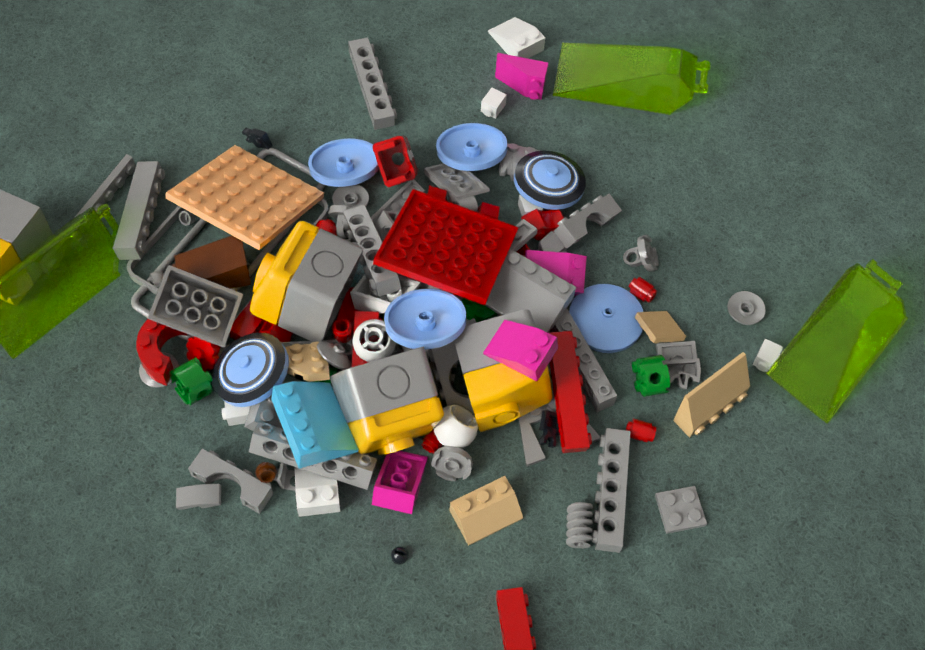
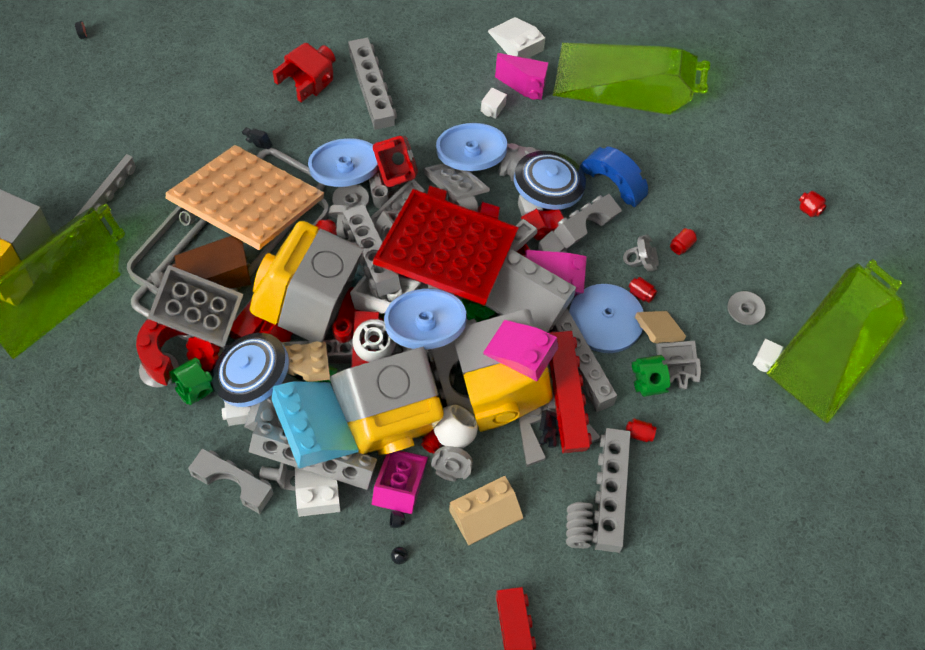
(81, 30): none -> black tile
(139, 211): light grey brick -> none
(198, 495): light grey slope -> none
(266, 472): reddish brown plate -> none
(308, 68): none -> red piece
(334, 354): light grey dish -> none
(378, 190): none -> light grey piece
(397, 519): none -> black hinge
(620, 170): none -> blue brick
(680, 509): light grey plate -> none
(683, 241): none -> red brick
(714, 396): tan slope -> none
(812, 203): none -> red head

